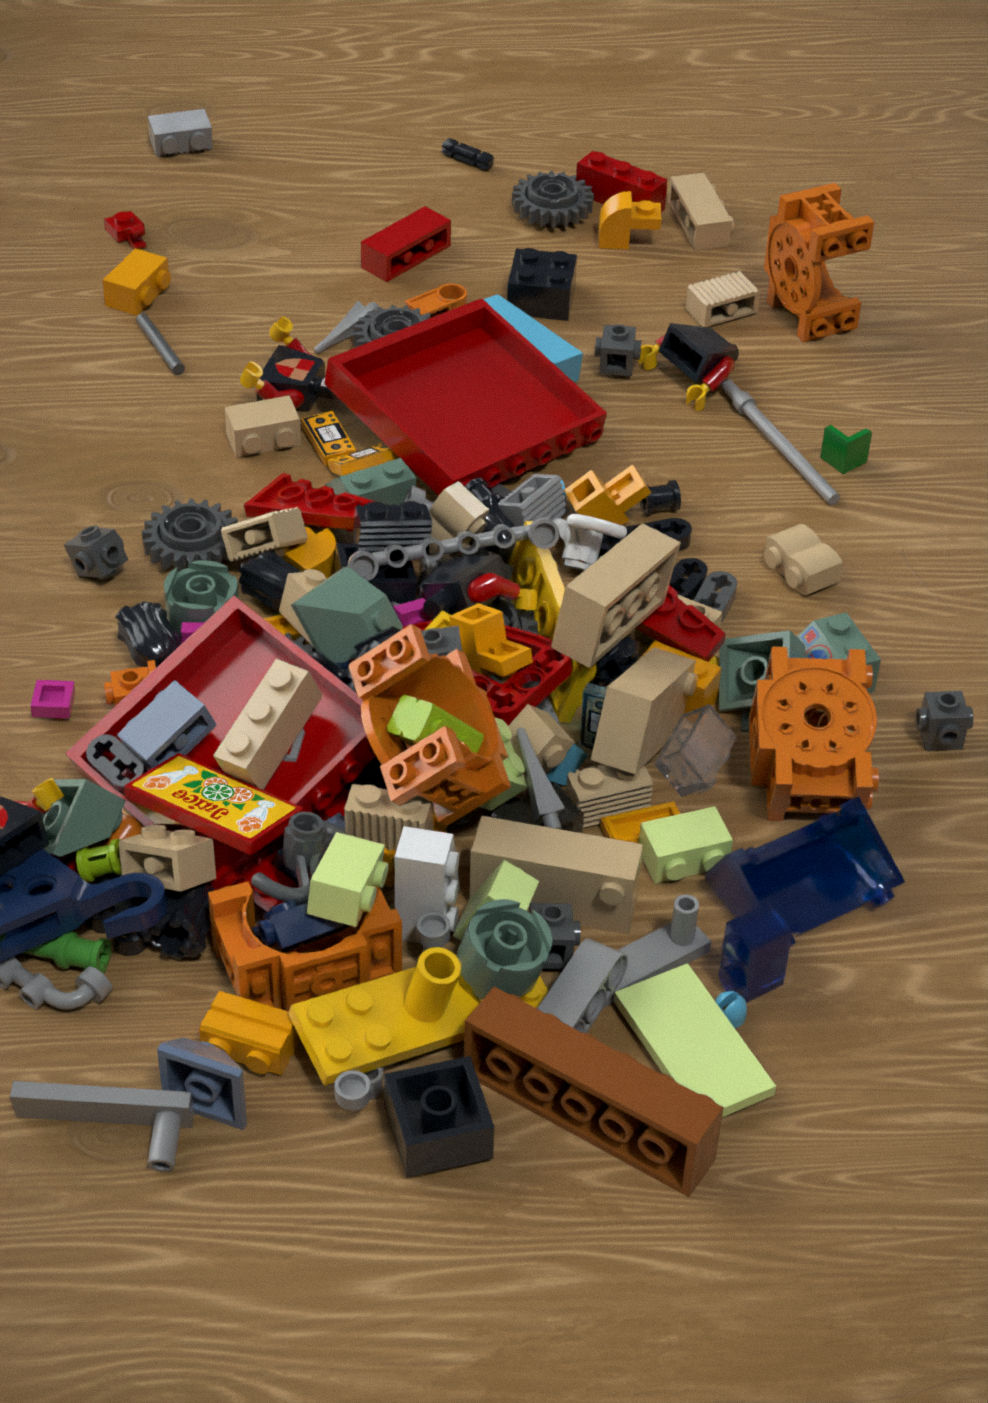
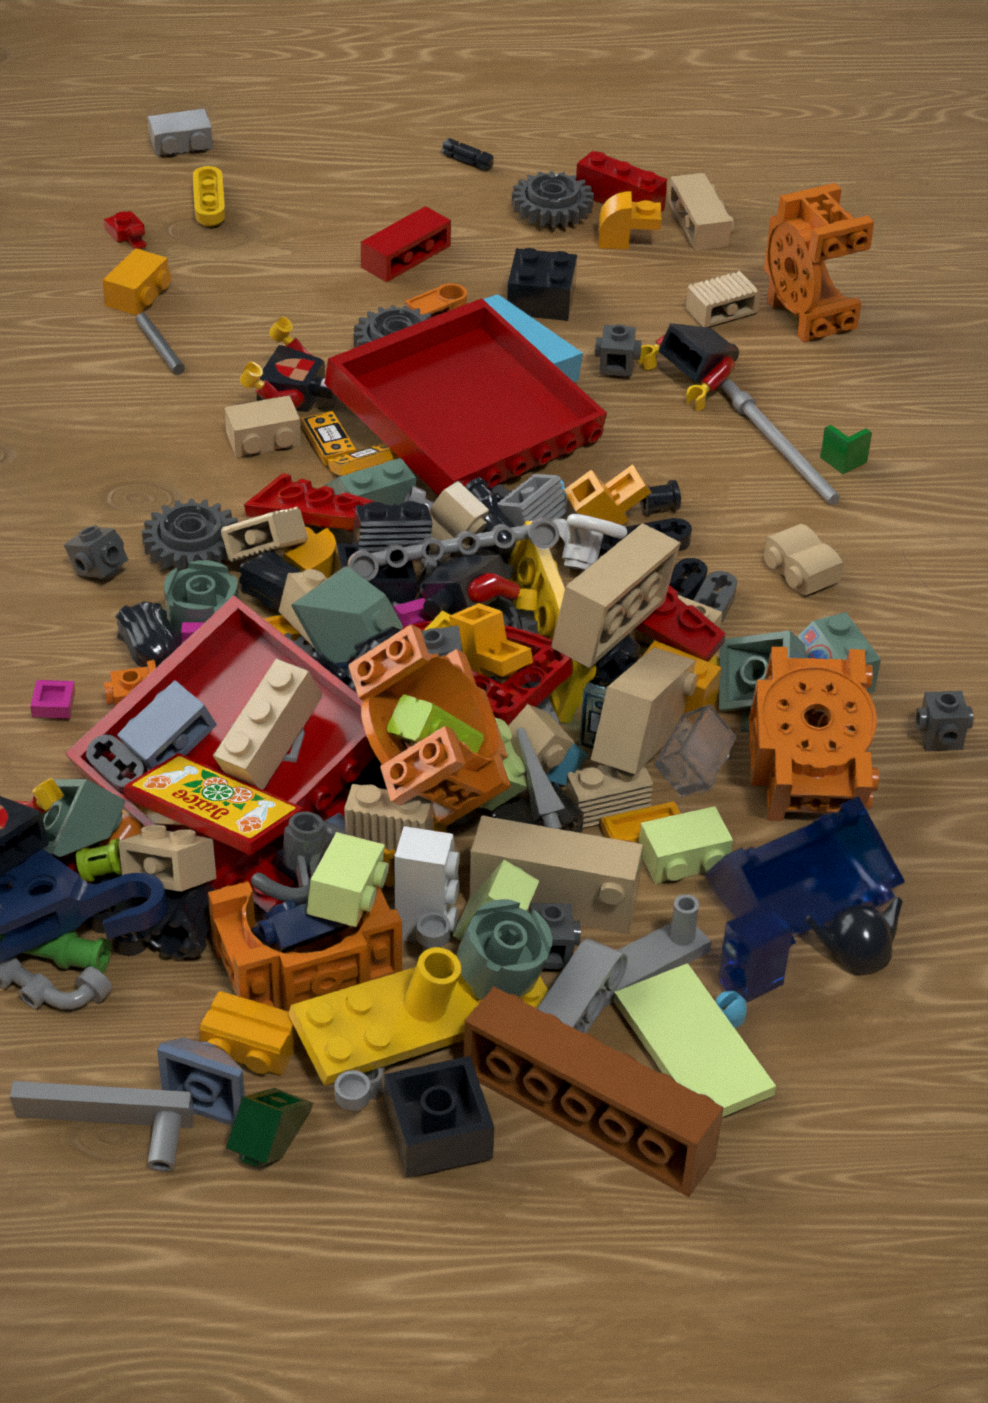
(208, 196): none -> yellow plate
(267, 1125): none -> dark green slope
(346, 327): light grey piece -> none
(860, 936): none -> black piece

